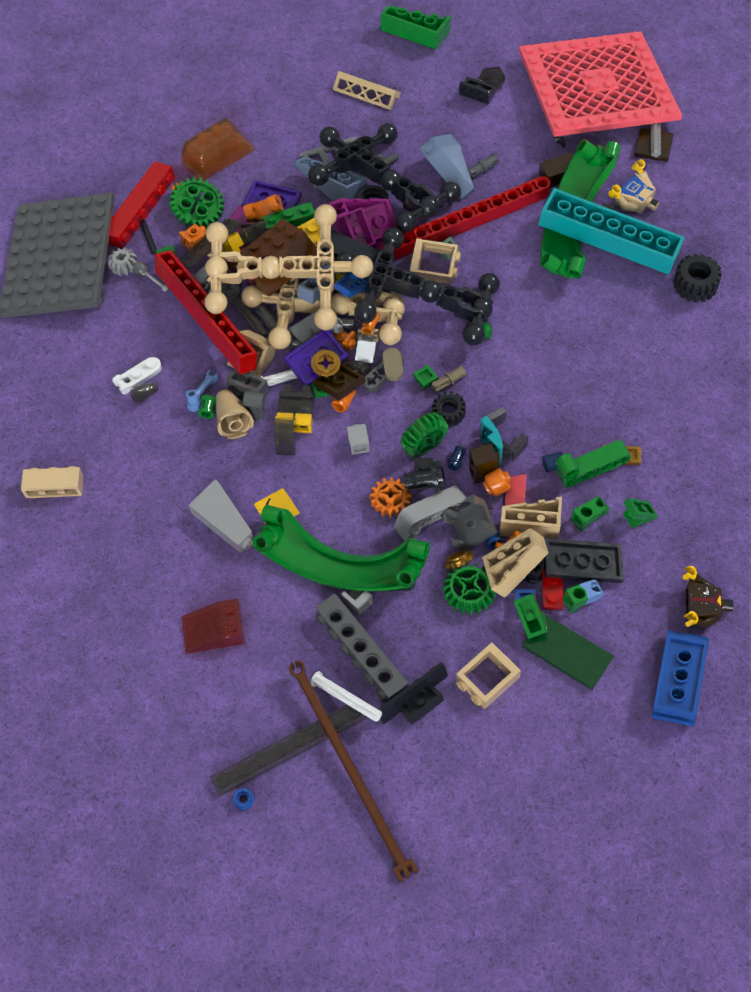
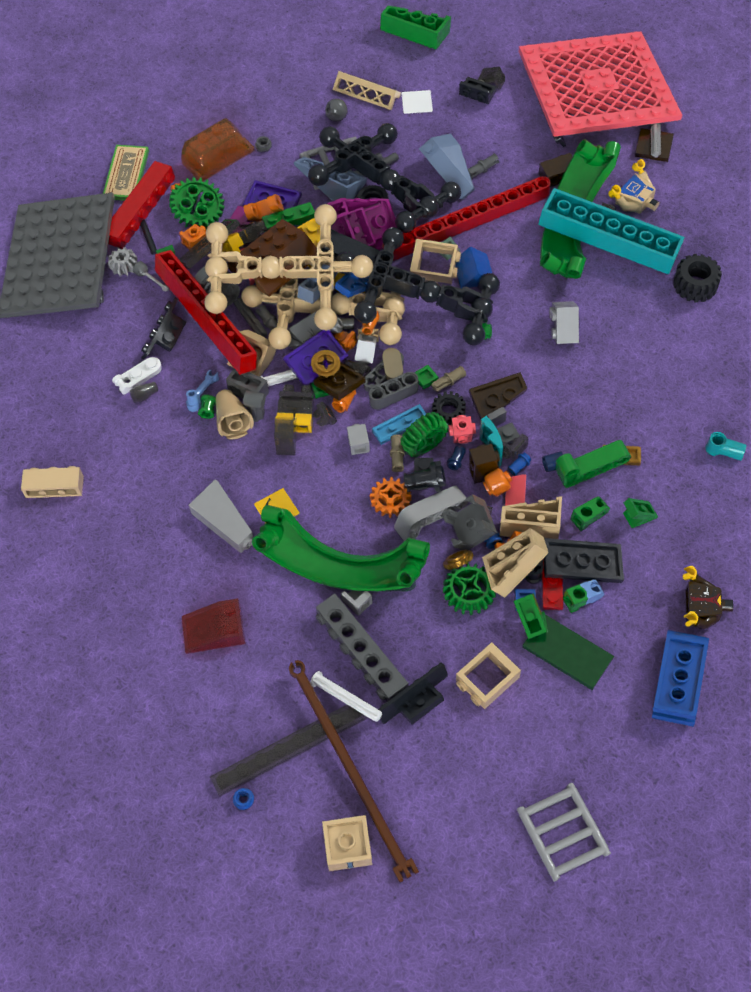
(126, 170): none -> tile
(167, 332): none -> black bracket
(263, 144): none -> dark grey plate
(326, 414): none -> clear smoke tile
(336, 110): none -> dark grey piece
(347, 843): none -> tan container
(387, 396): none -> dark grey beam
(397, 424): none -> dark azure tile
(397, 453): none -> dark tan pin
(417, 101): none -> white sticker
(462, 429): none -> coral brick
(471, 267): none -> blue slope
(497, 393): none -> dark brown wing
(508, 433): none -> dark grey plate
(522, 461): none -> blue pin
(545, 852): none -> light grey bar
(566, 321): none -> light grey brick
(725, 446): none -> teal piece

